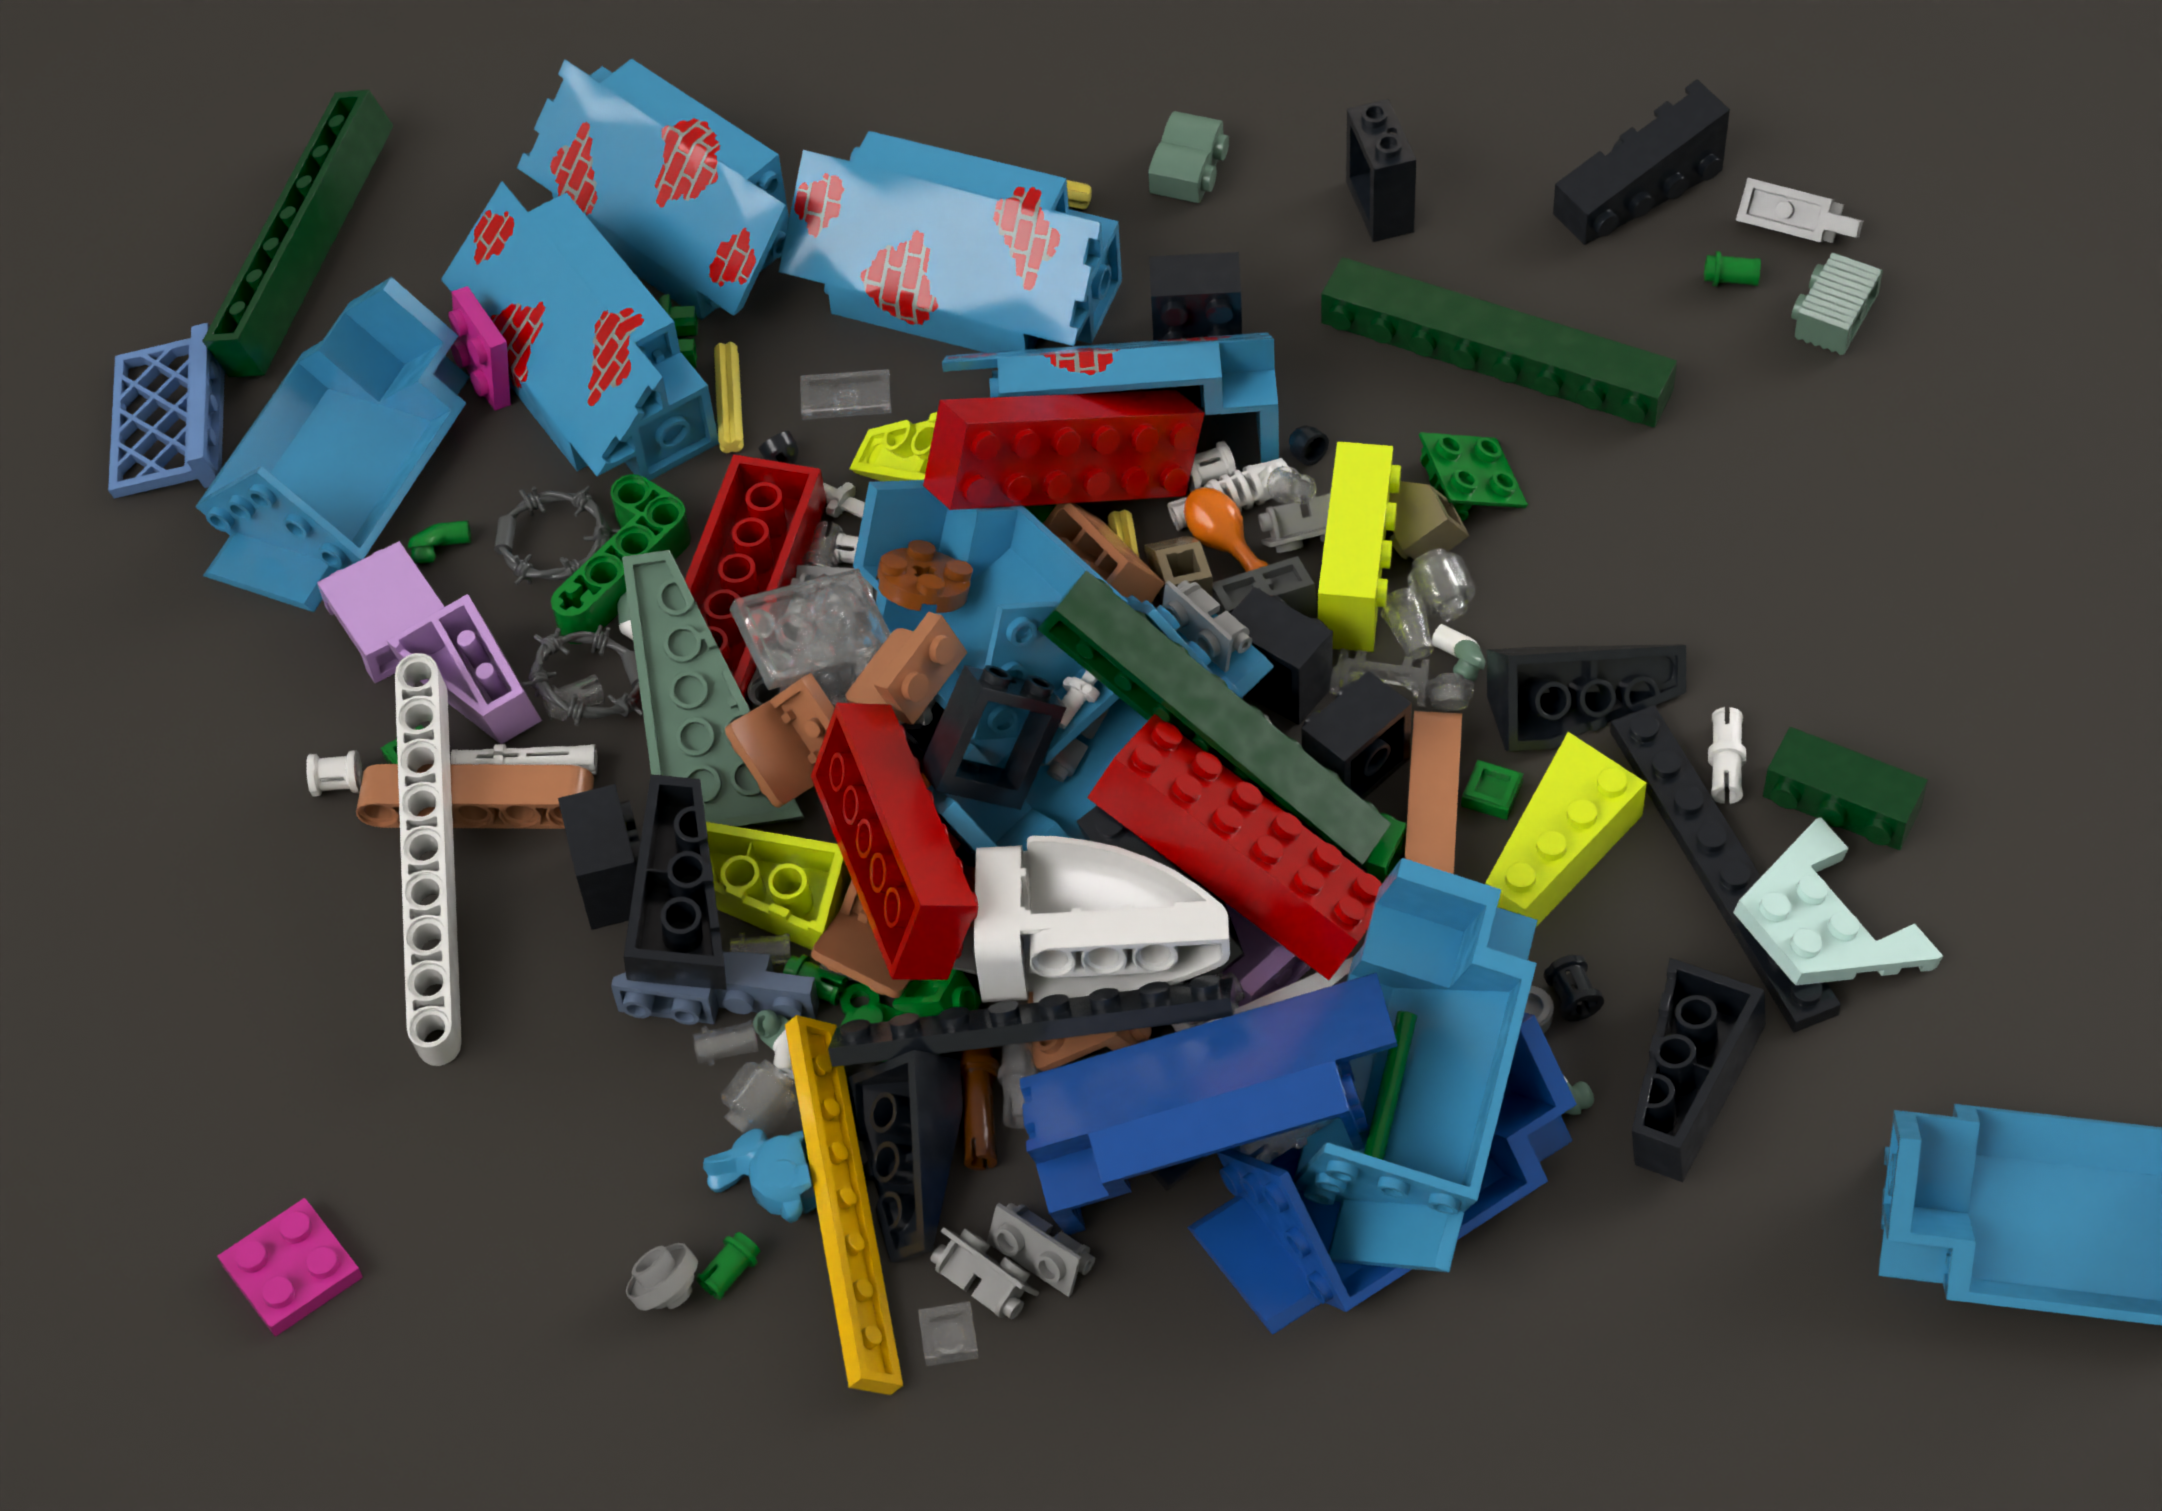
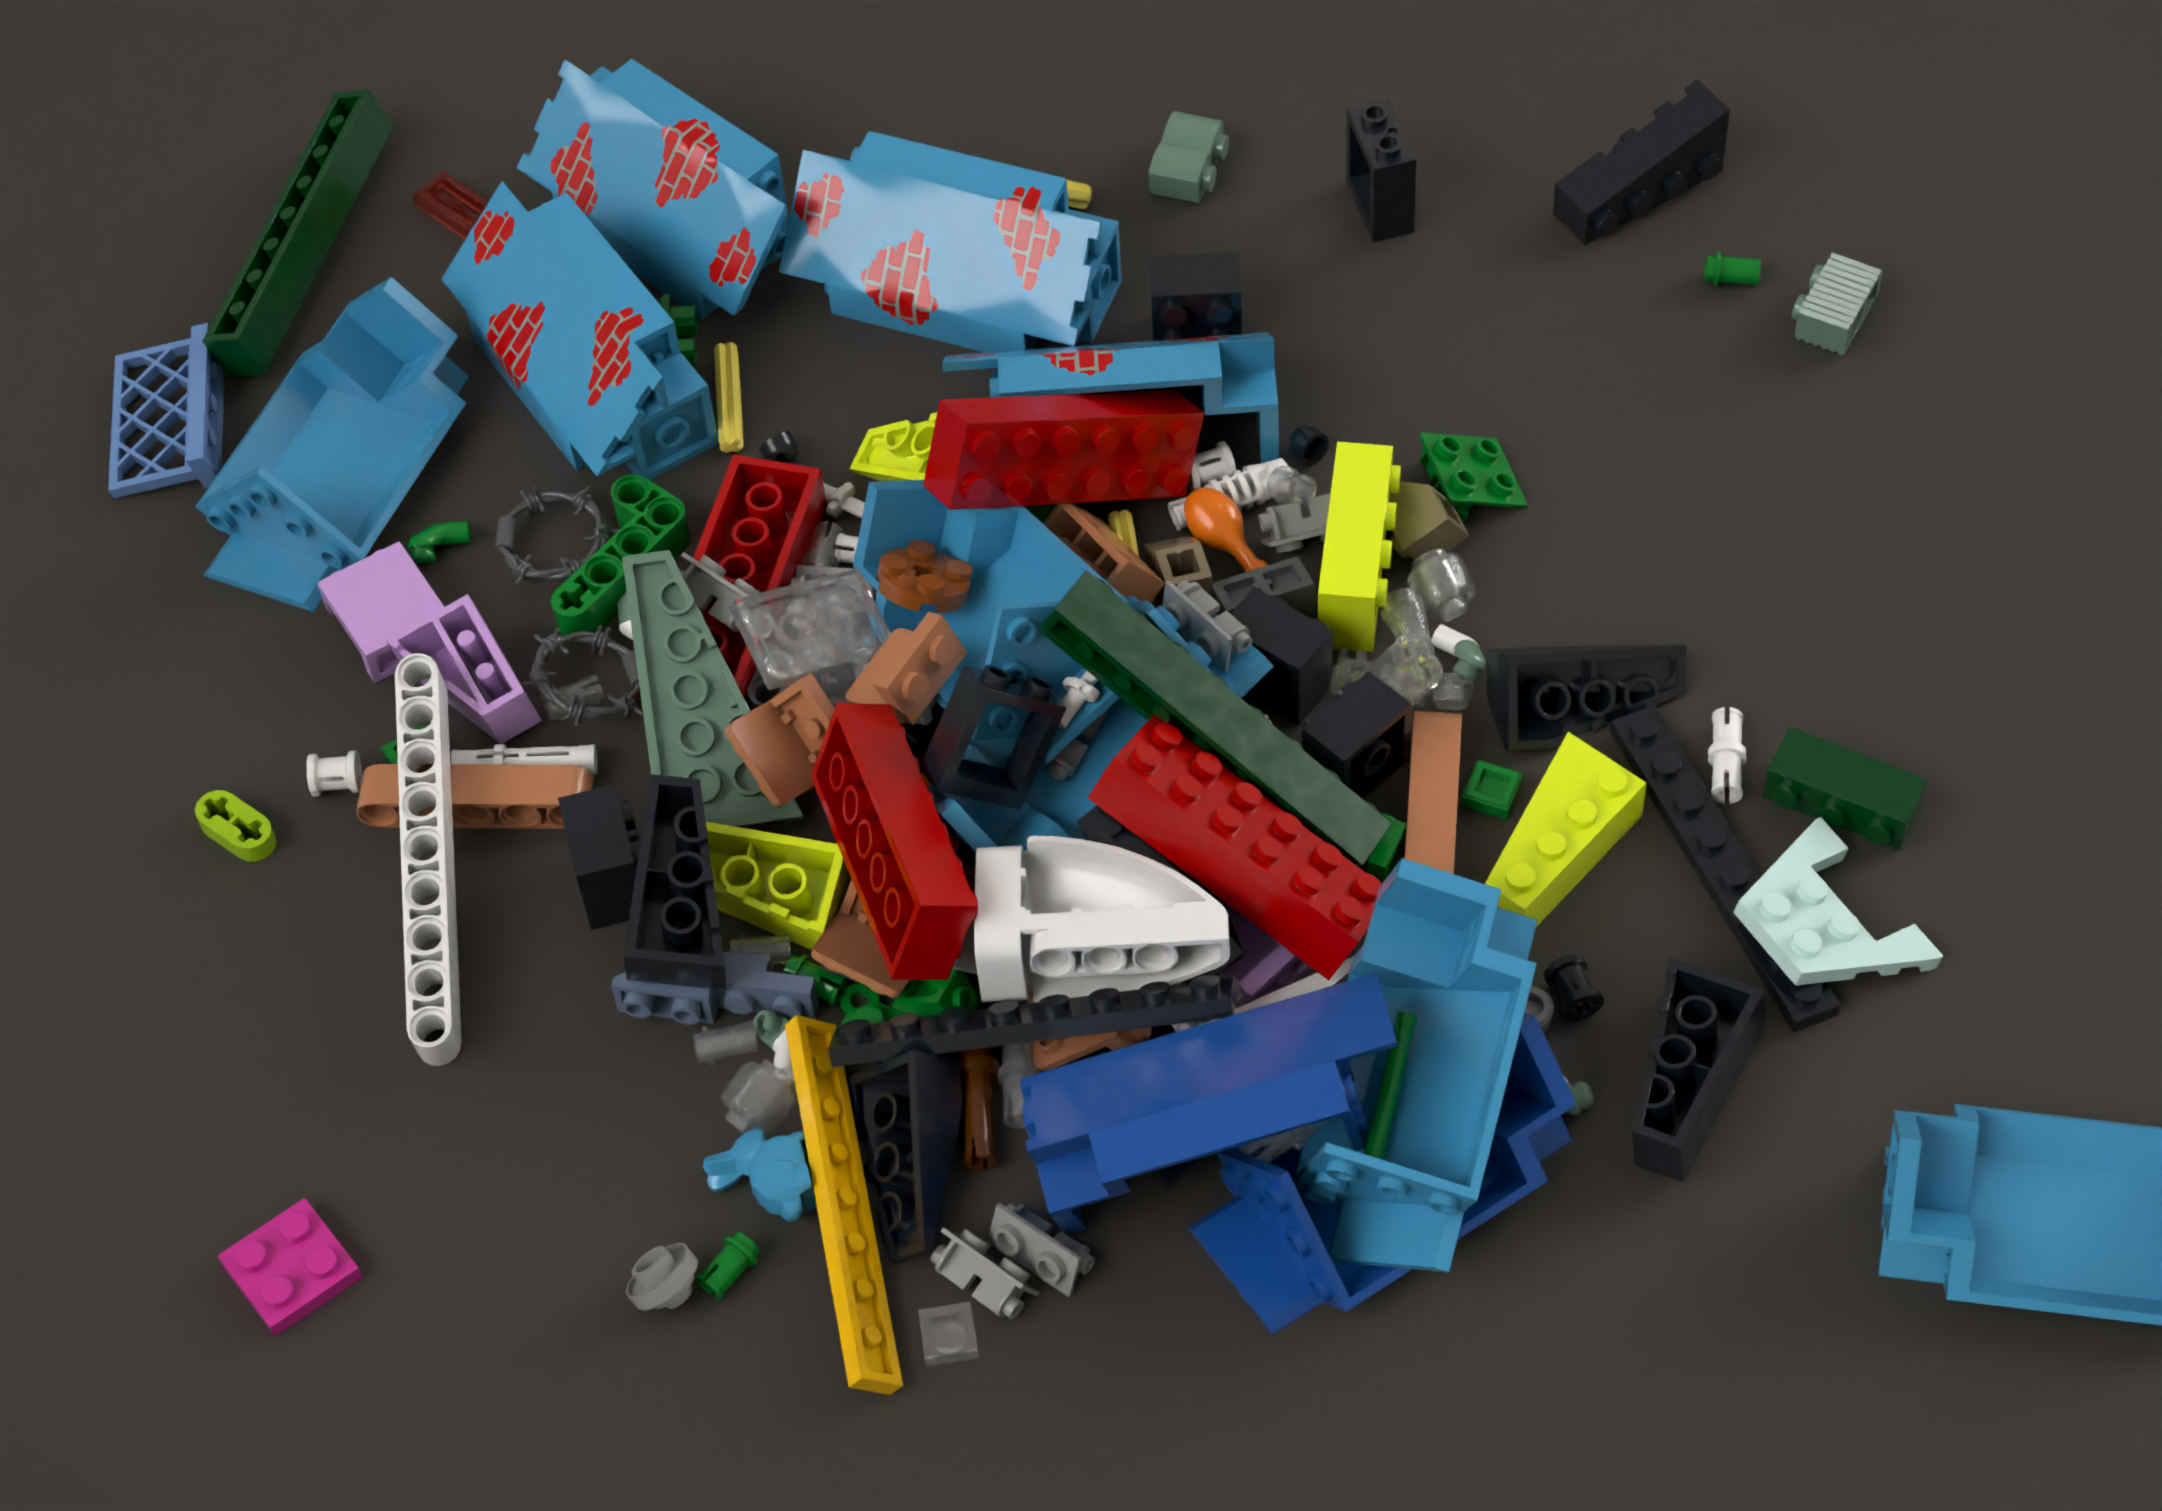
(229, 832): none -> lime beam
(448, 209): none -> clear red tile
(480, 348): dark pink plate -> none
(706, 582): none -> light grey hinge
(845, 394): clear plate -> none
(1405, 673): none -> clear piece
(1498, 342): dark green brick -> none
(1795, 212): light grey hinge -> none

